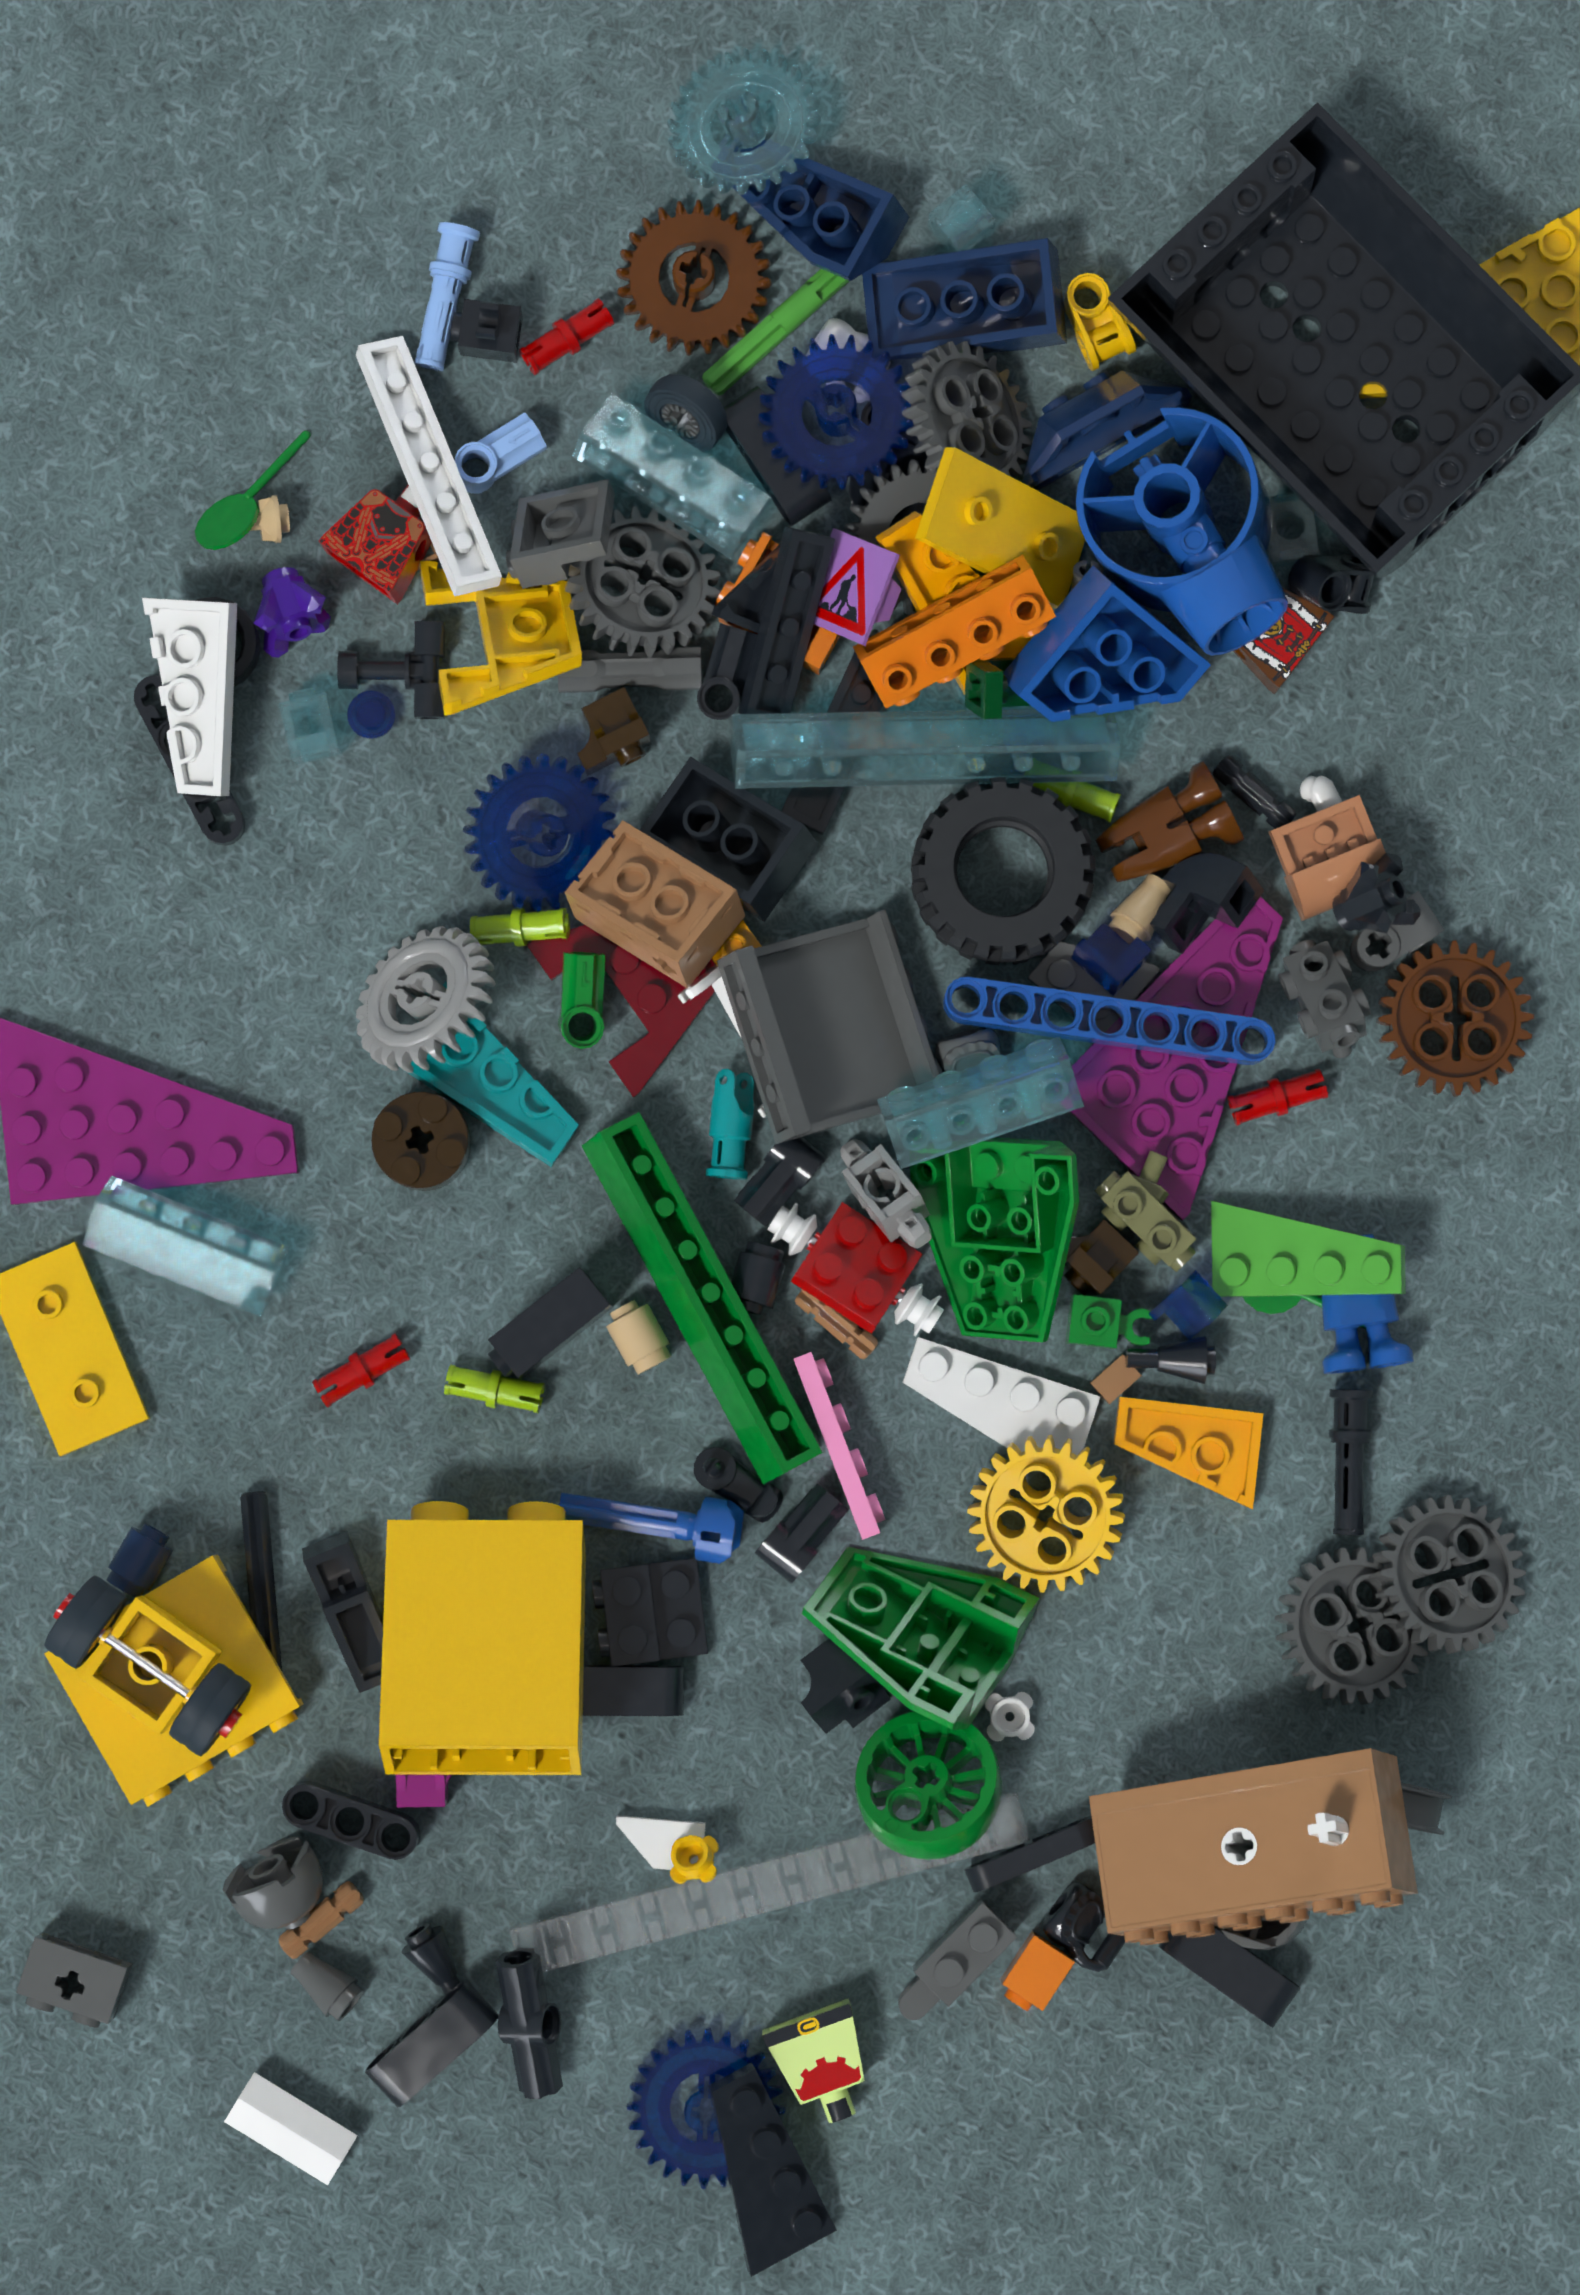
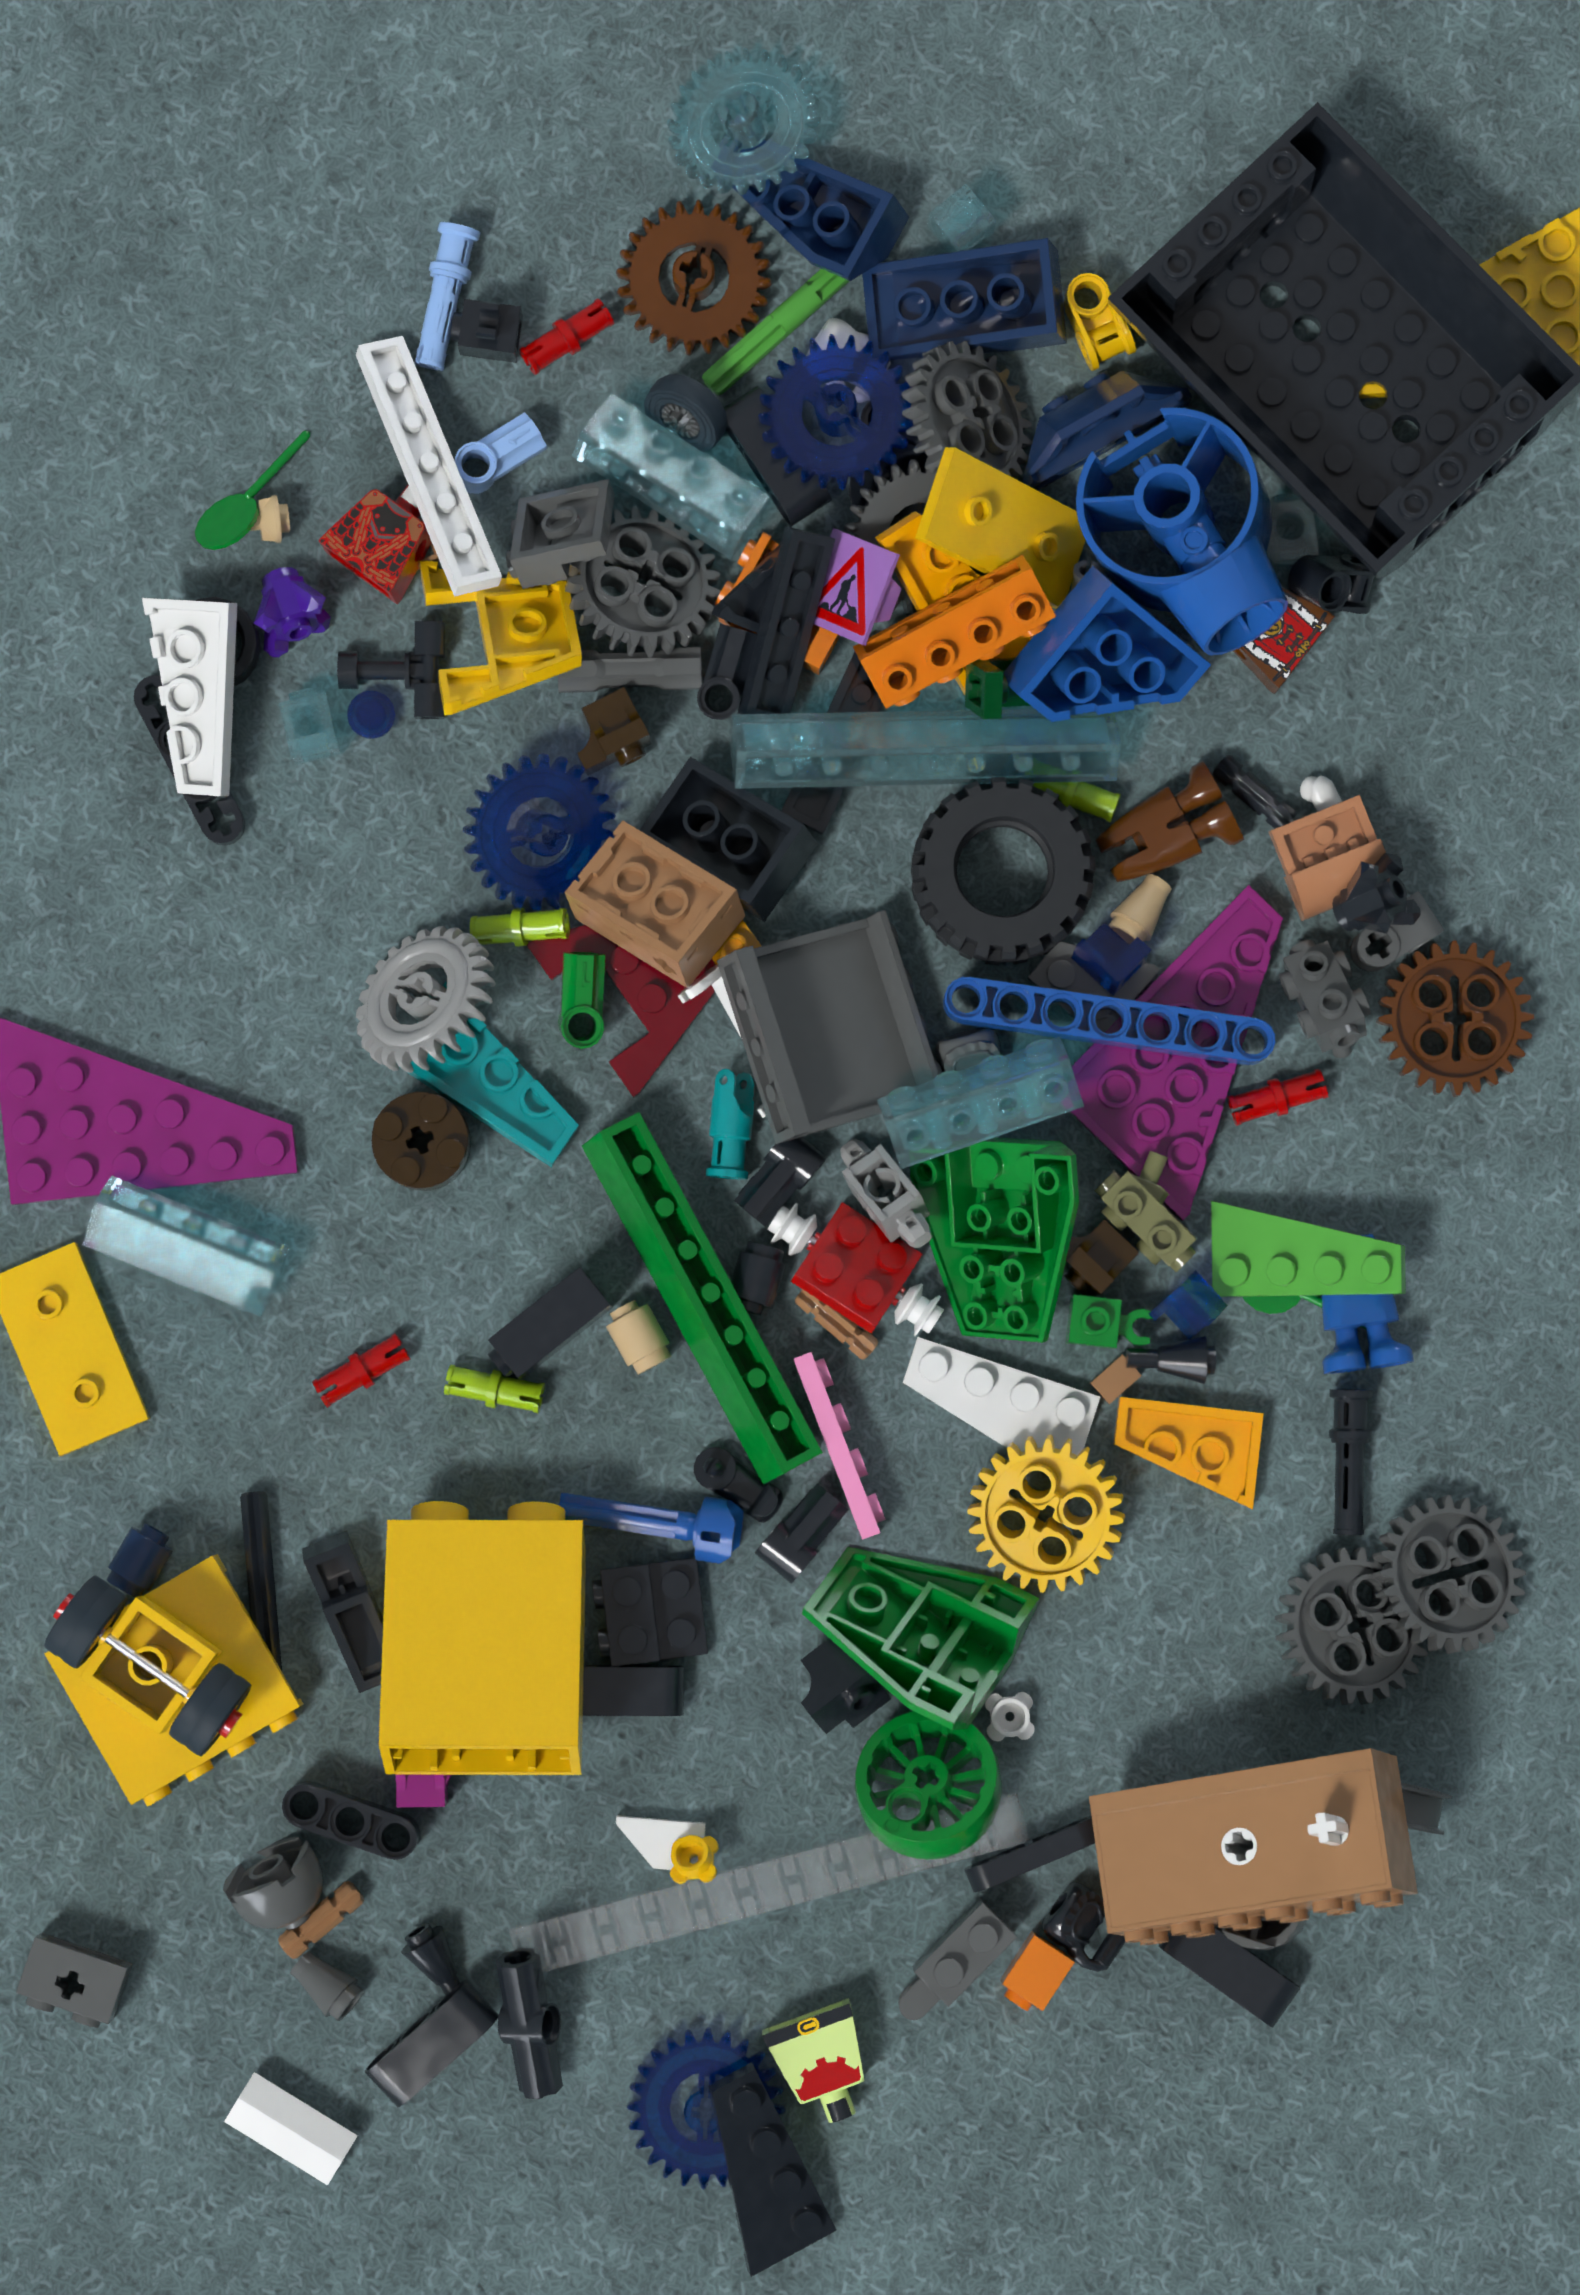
(1200, 889): black brick -> none

